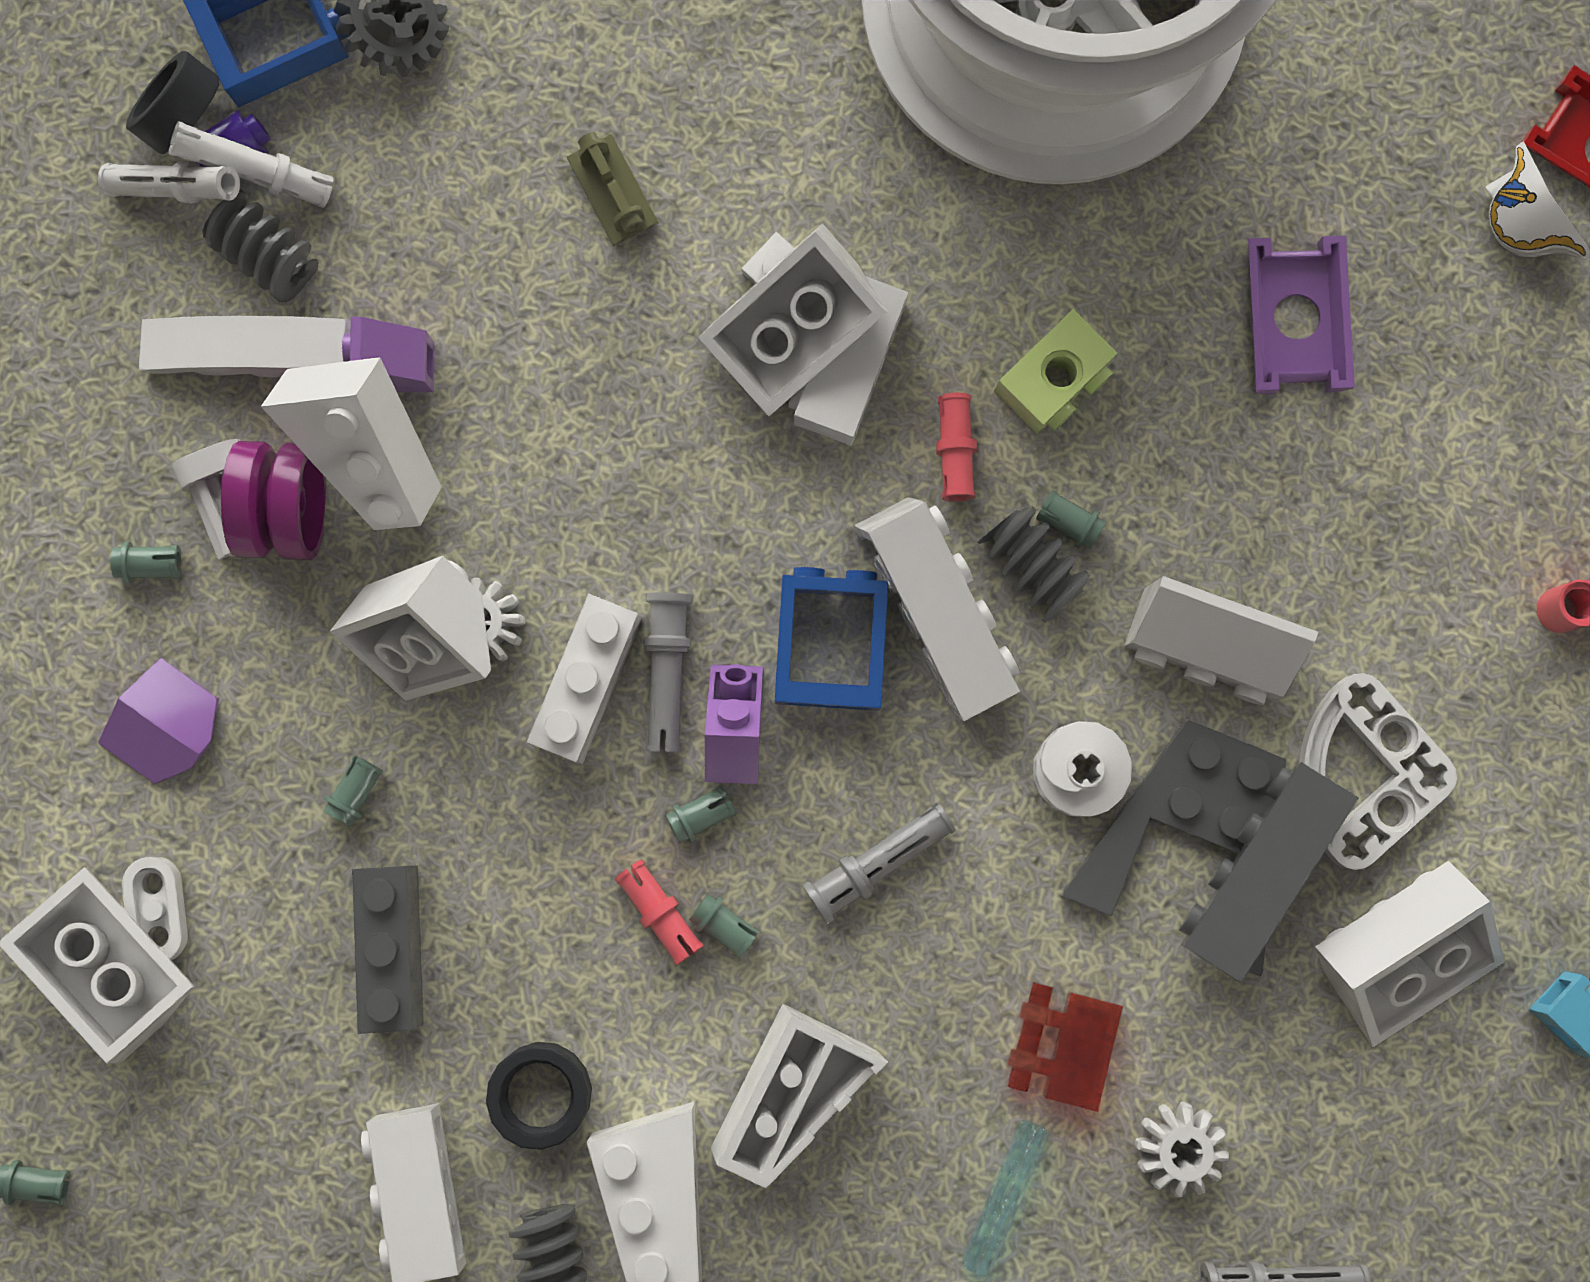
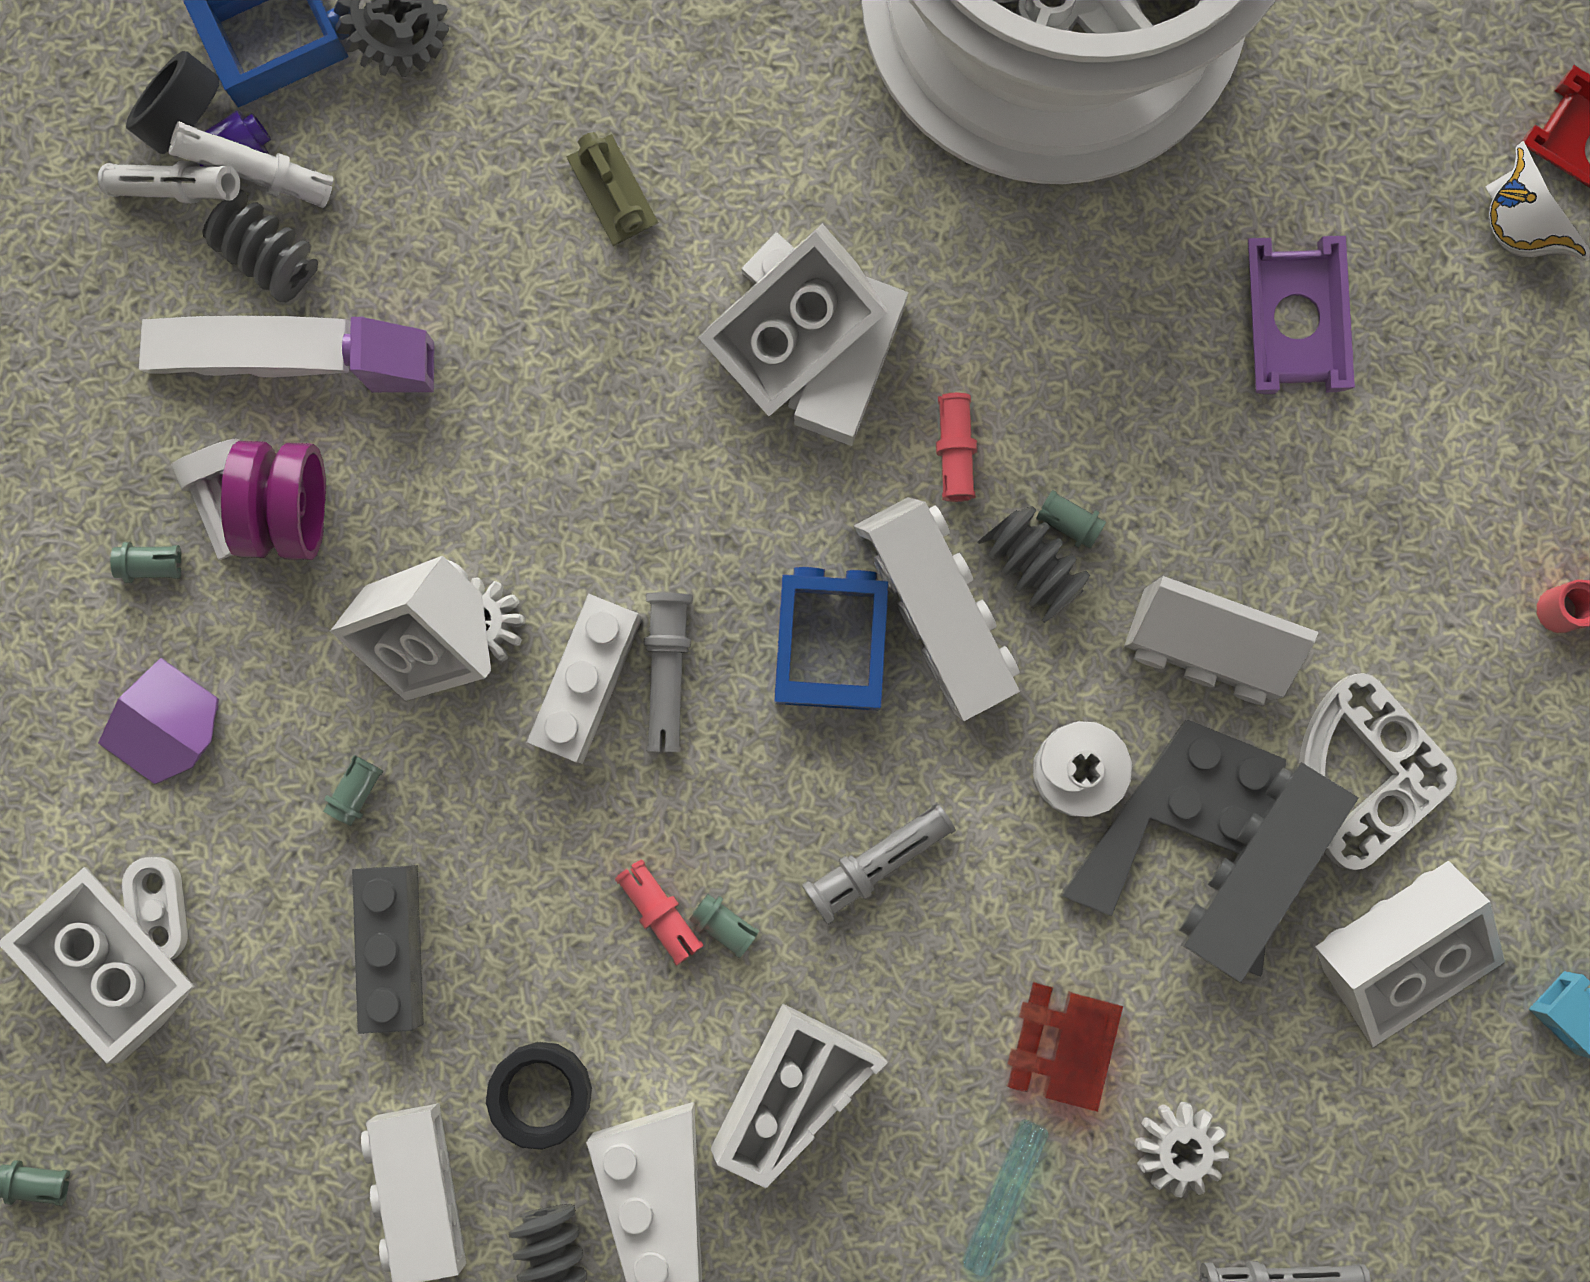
(358, 438): white wedge -> none
(697, 816): sand green pin -> none
(733, 724): medium lavender slope -> none
(1070, 346): yellowish green brick -> none

